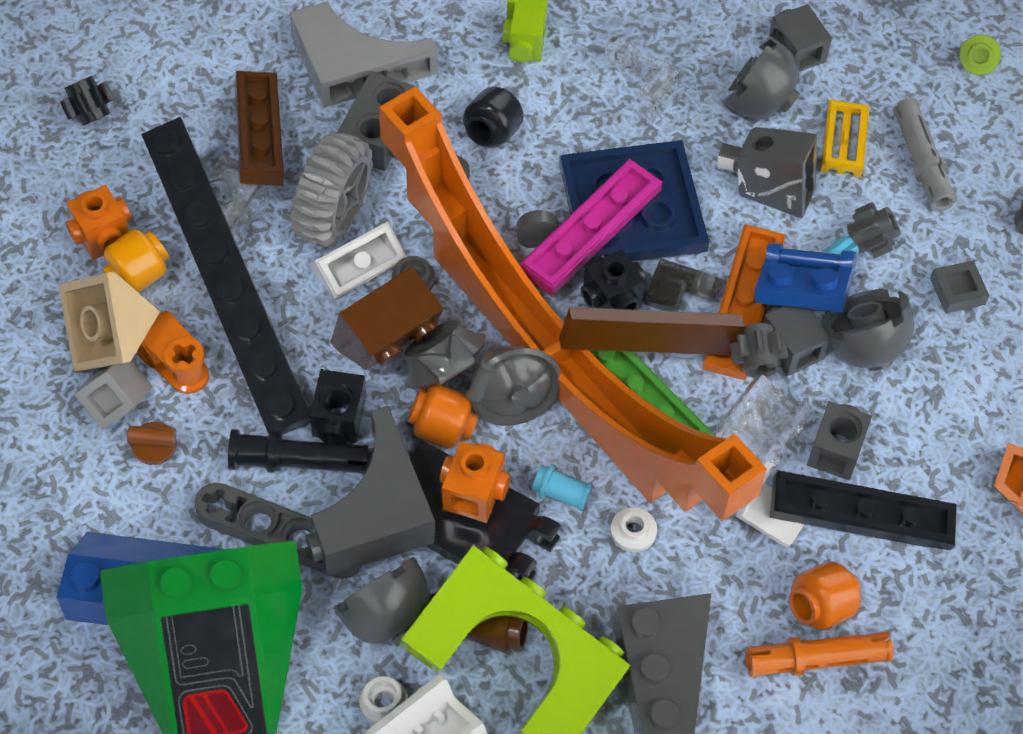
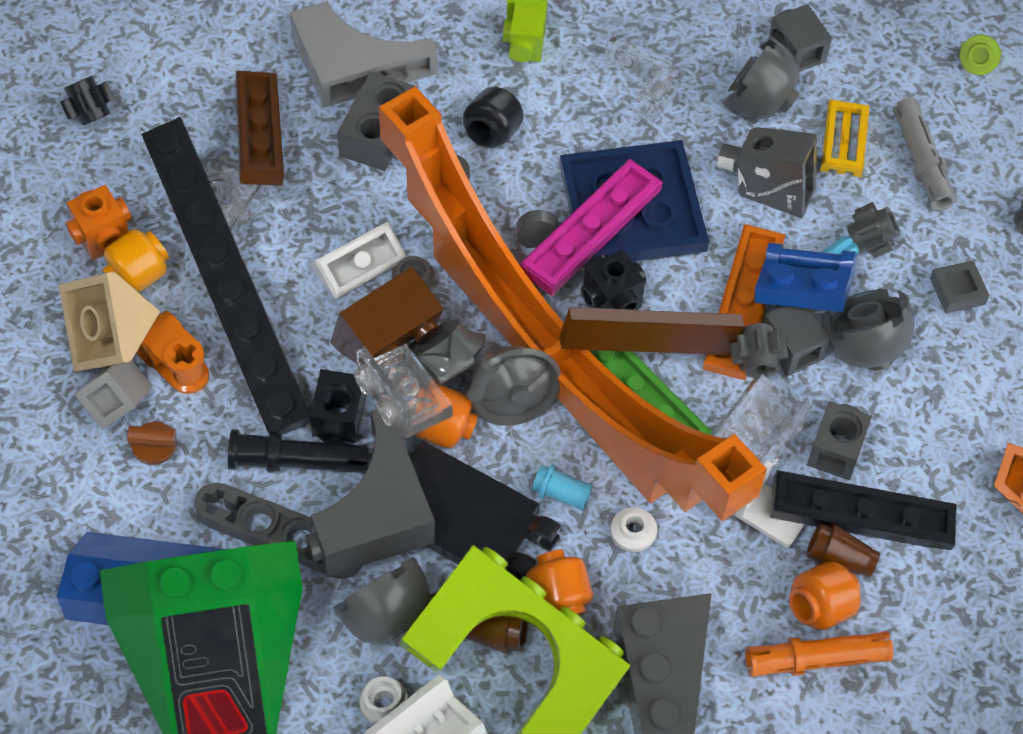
(331, 188): light grey gear -> none
(402, 390): none -> clear bracket
(474, 480): orange brick -> none
(563, 580): none -> orange head
(672, 283): clear smoke piece -> none
(839, 546): none -> reddish brown cone

